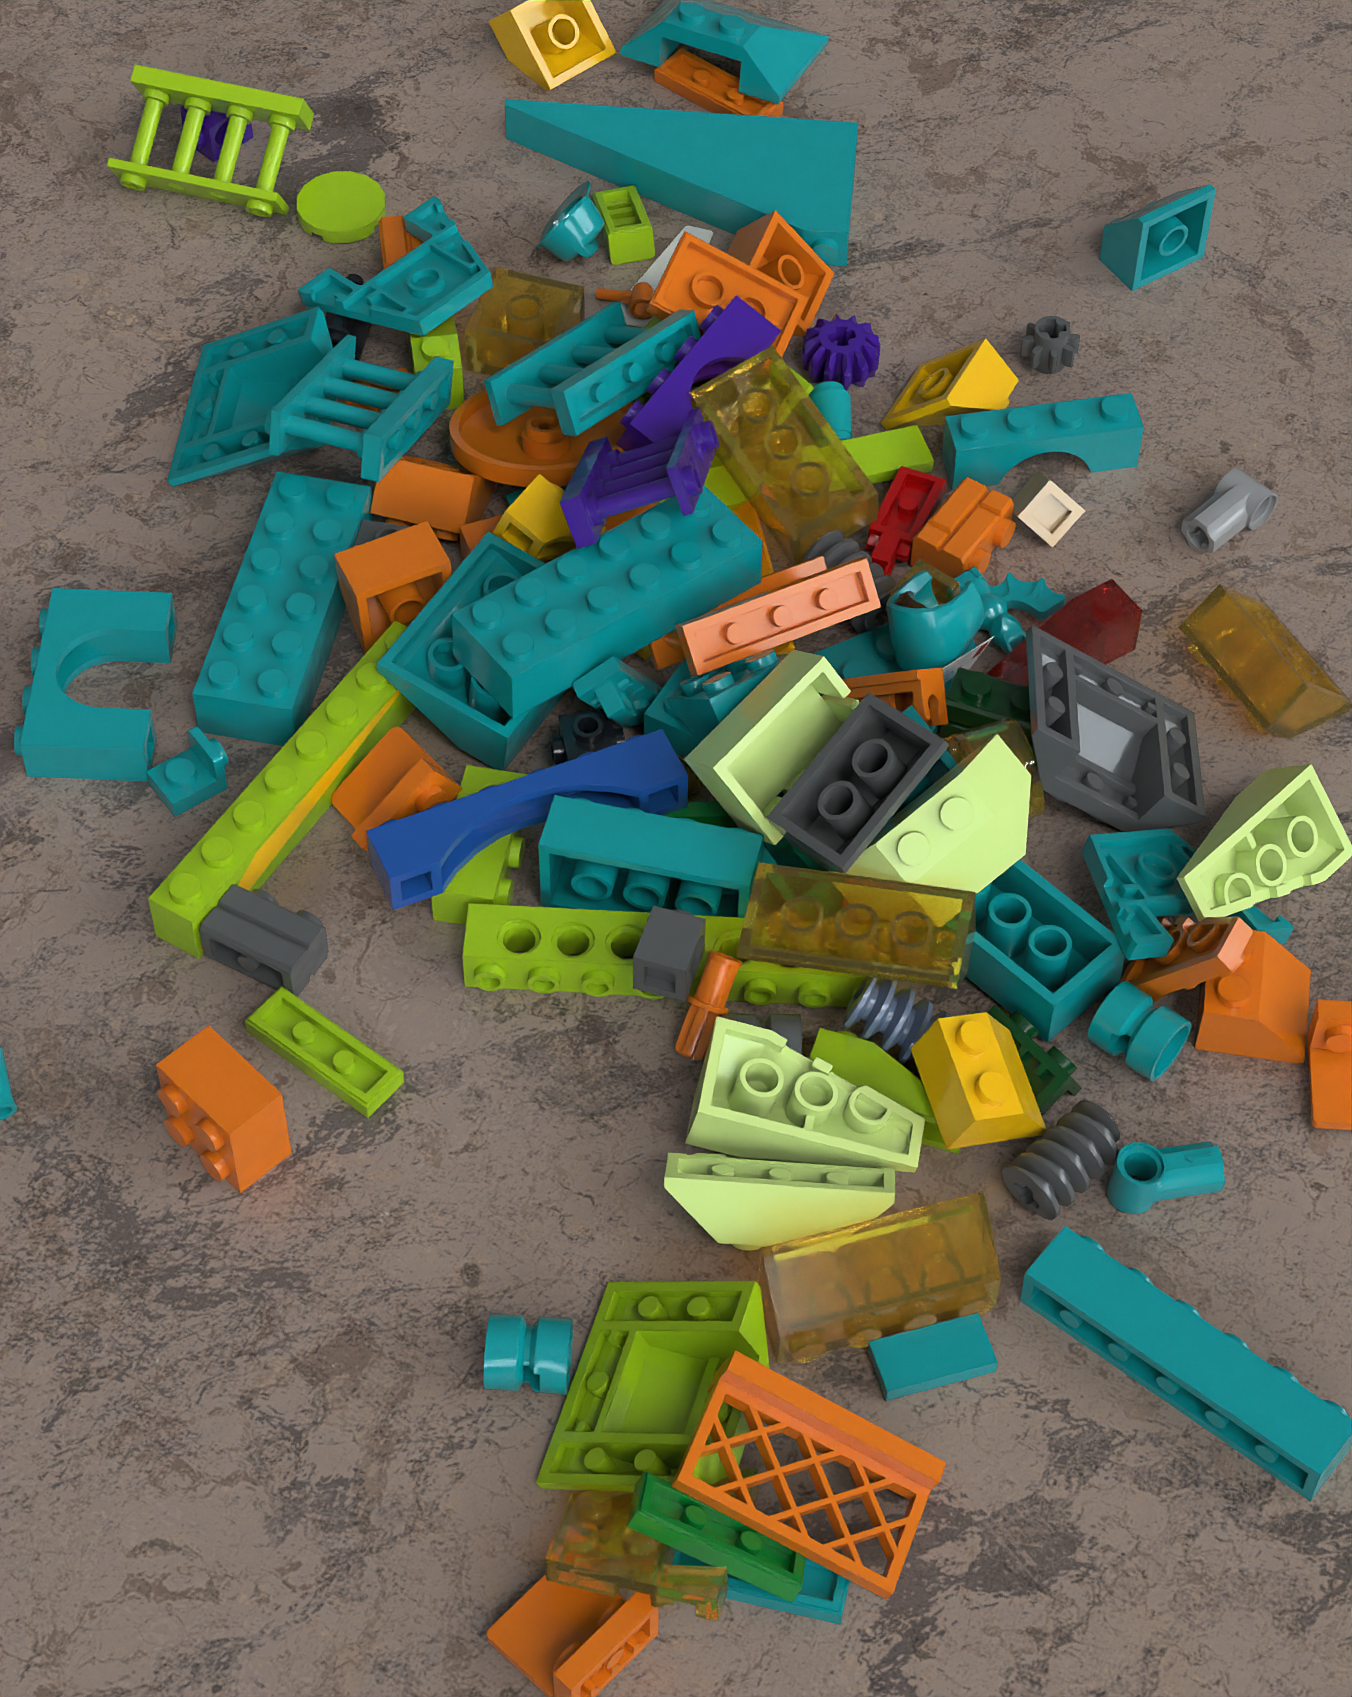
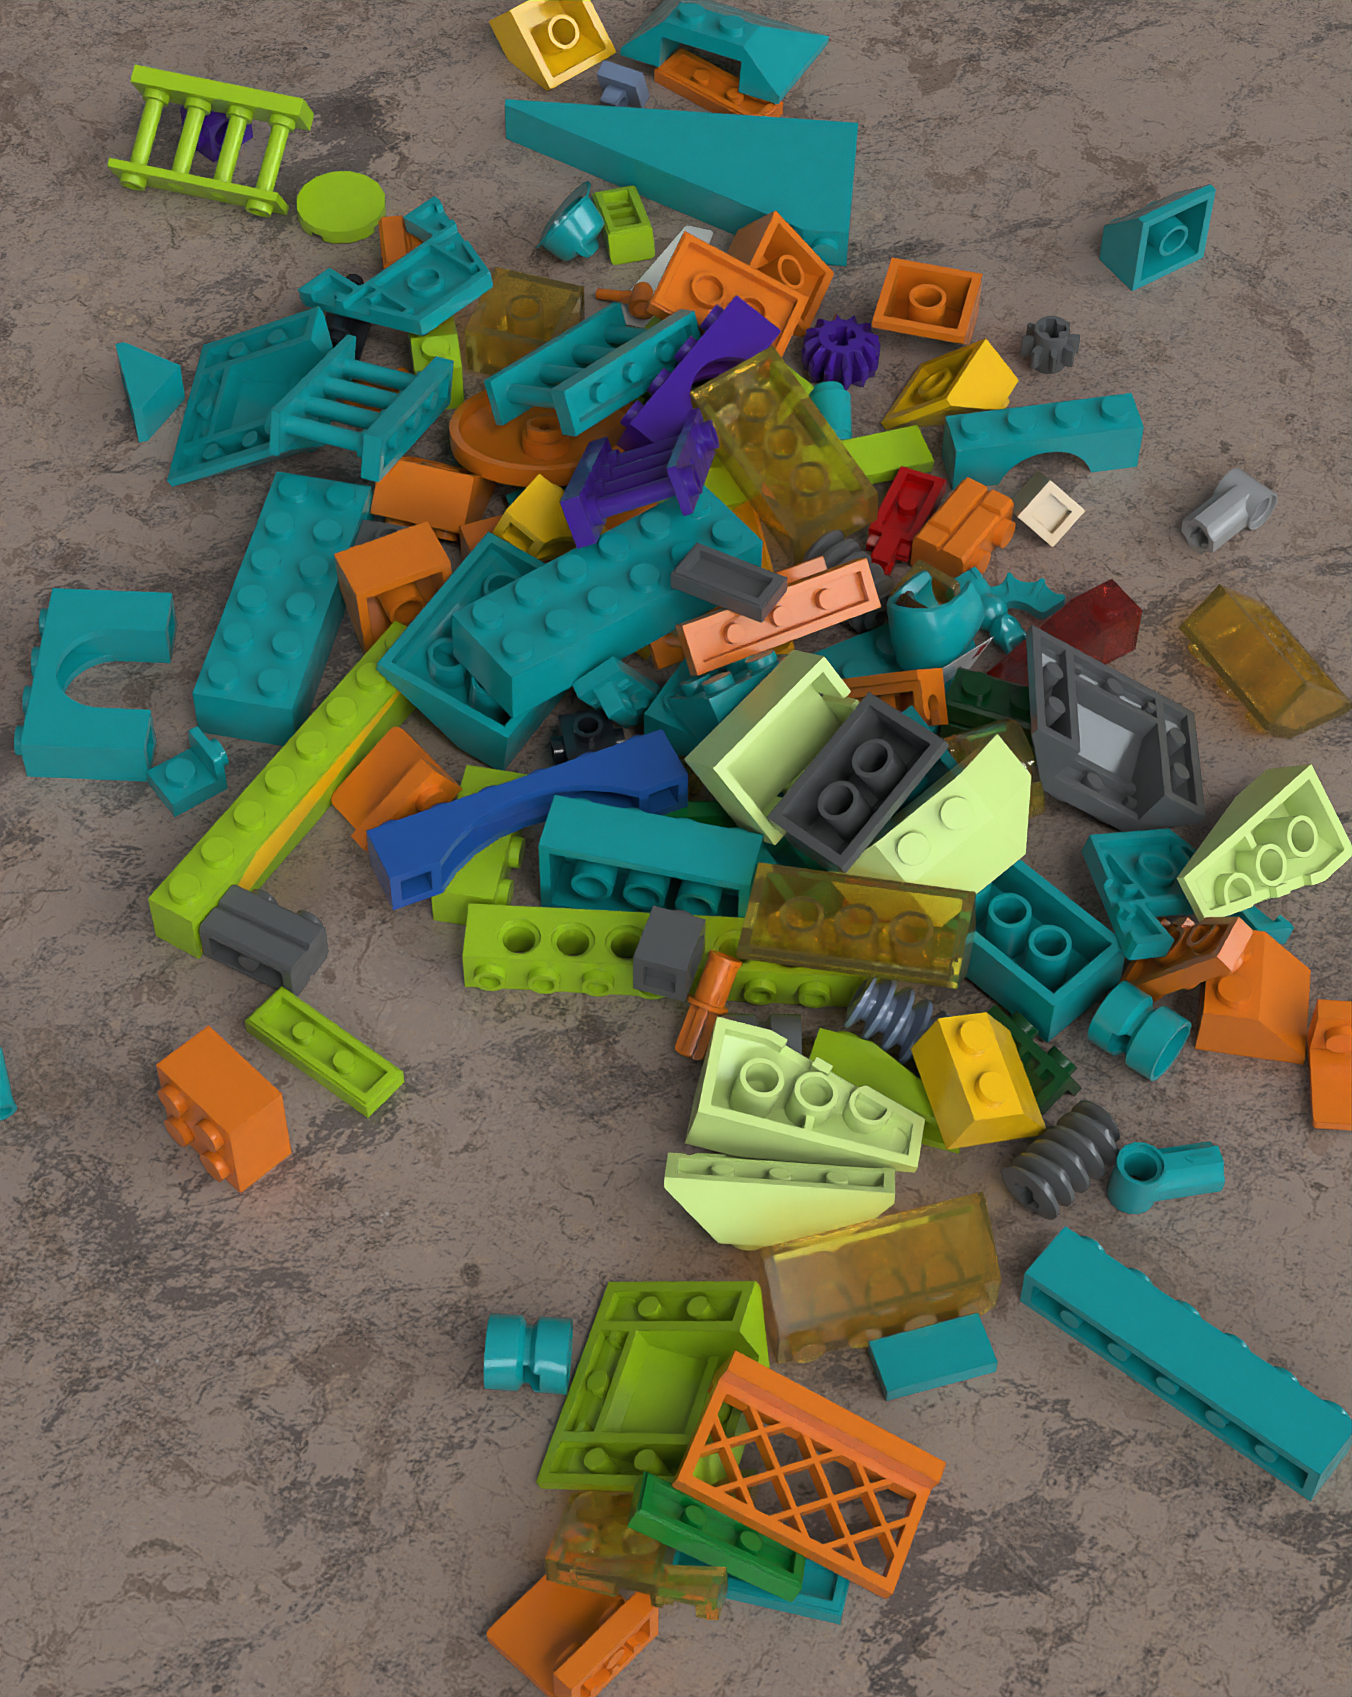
(151, 388): none -> teal slope
(622, 86): none -> sand blue tile
(729, 582): none -> dark grey tile
(929, 301): none -> orange slope

